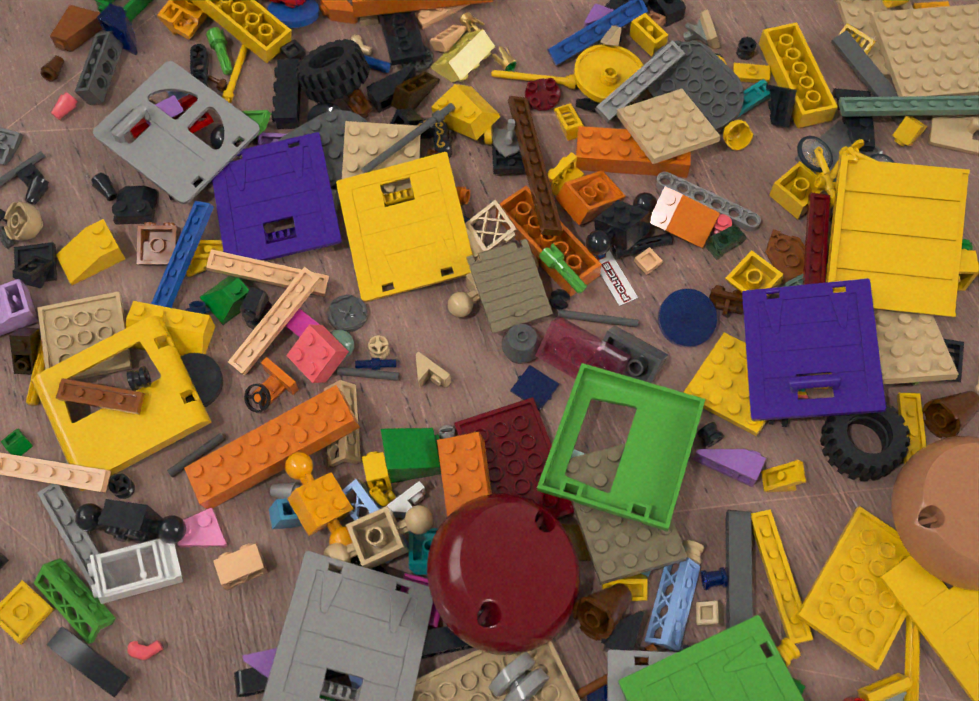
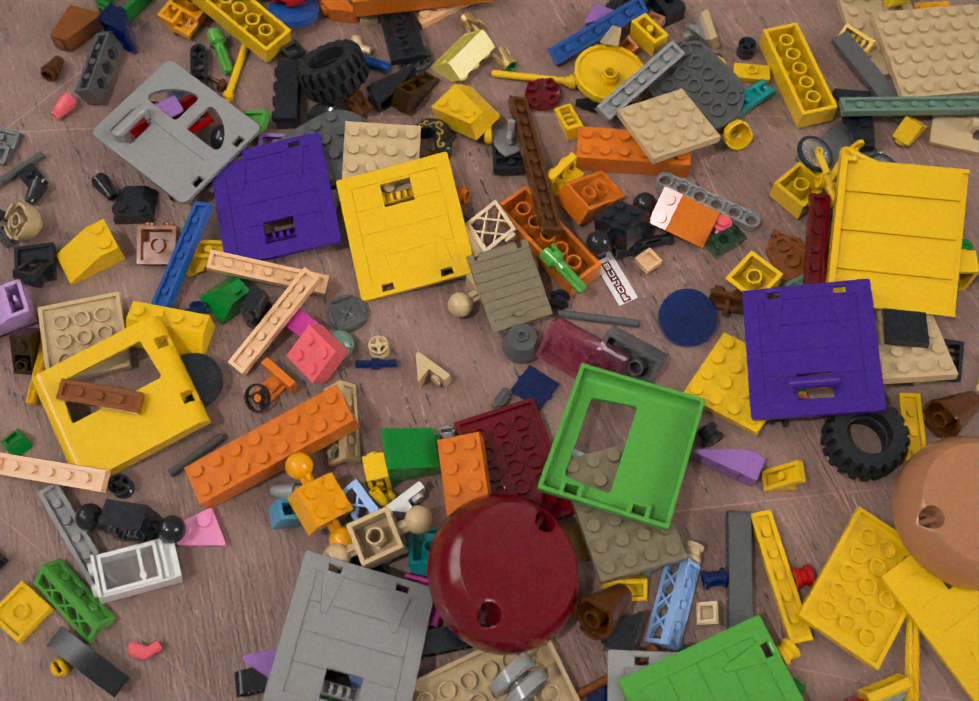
(64, 666): none -> yellow hinge
(138, 378): black wheel -> none
(240, 566): light nougat brick -> none
(368, 373): dark grey bar -> none
(406, 117): black brick -> none
(437, 117): dark grey bar -> none
(446, 39): light nougat slope -> none
(502, 398): none -> dark grey piece
(629, 44): none -> orange slope
(781, 104): black wing -> none
(803, 576): none -> red wheel
(905, 328): none -> black tile

